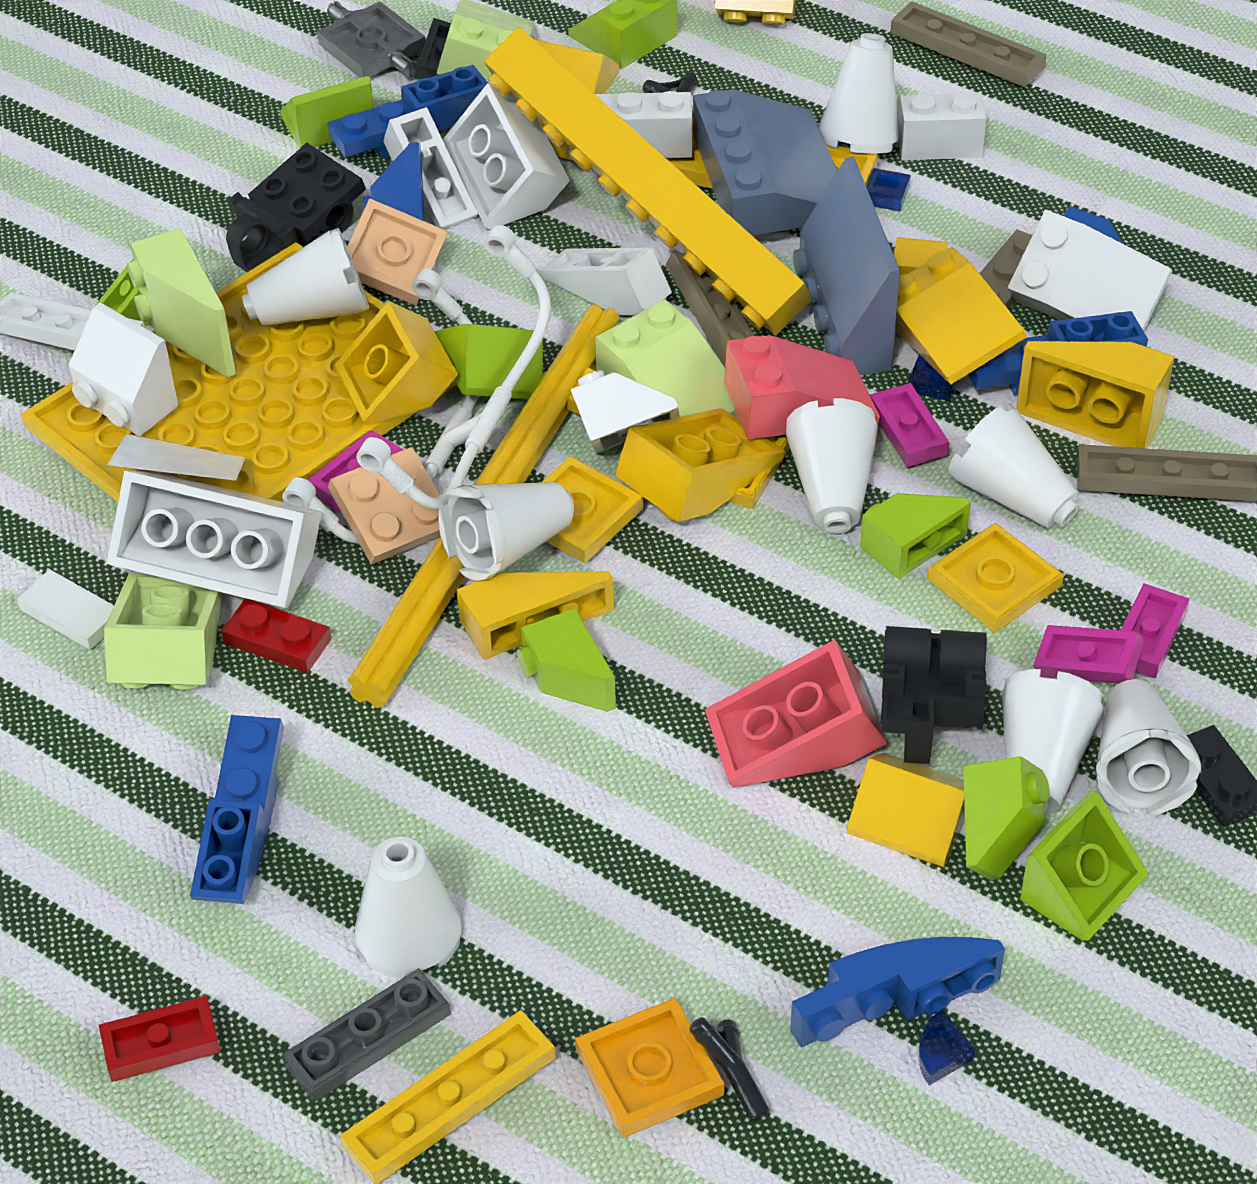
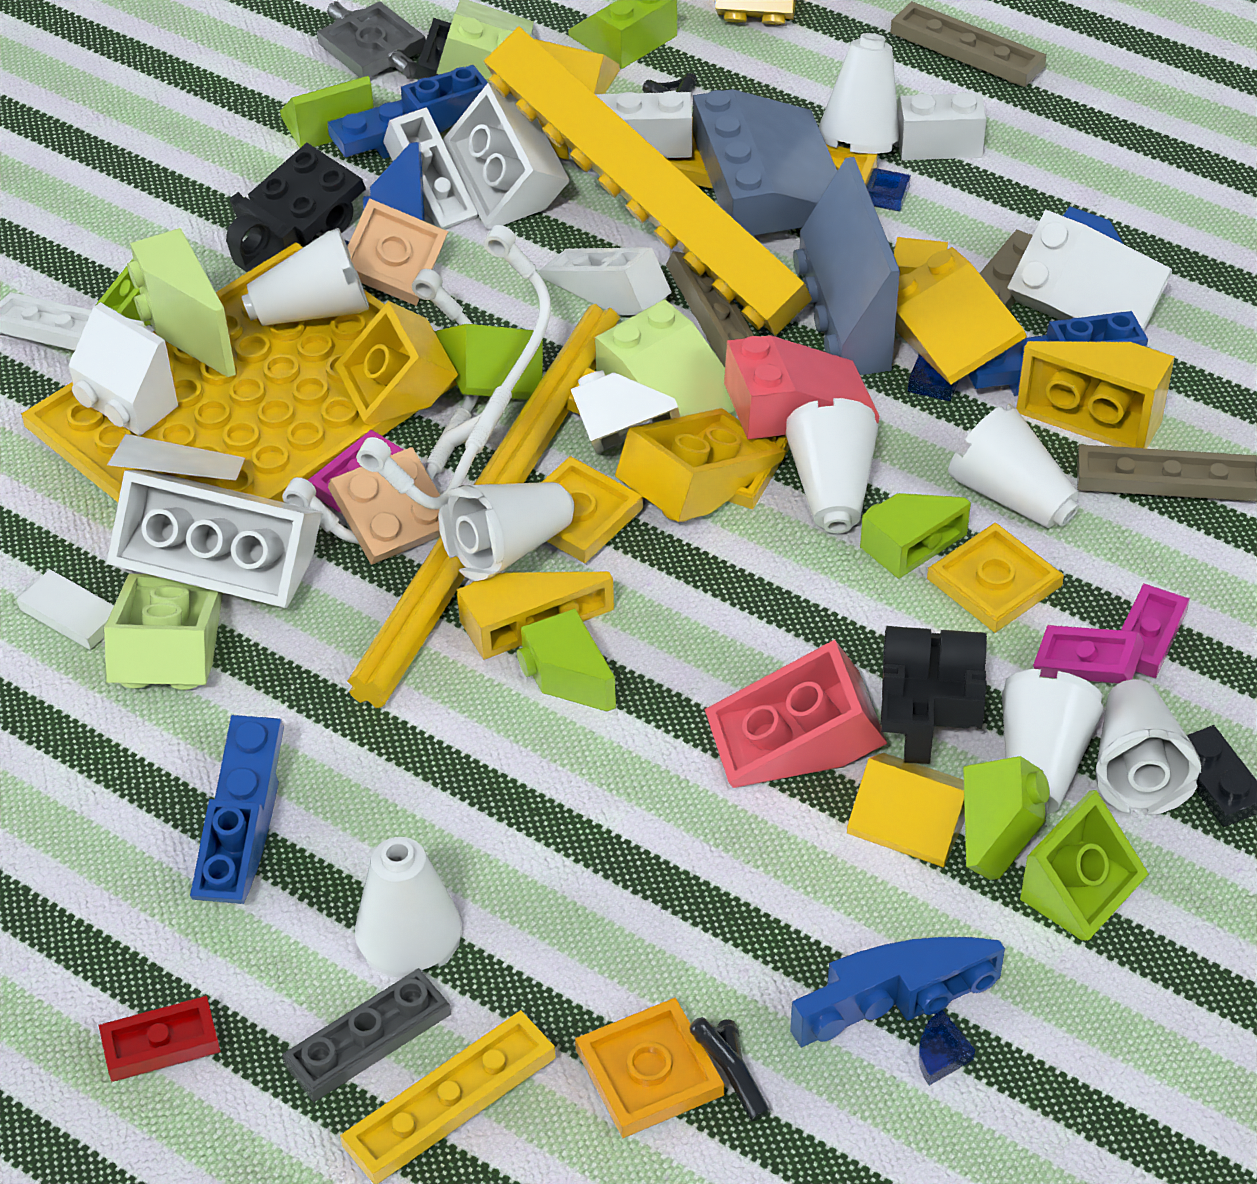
(276, 635): red plate -> none
(909, 425): dark pink plate -> none

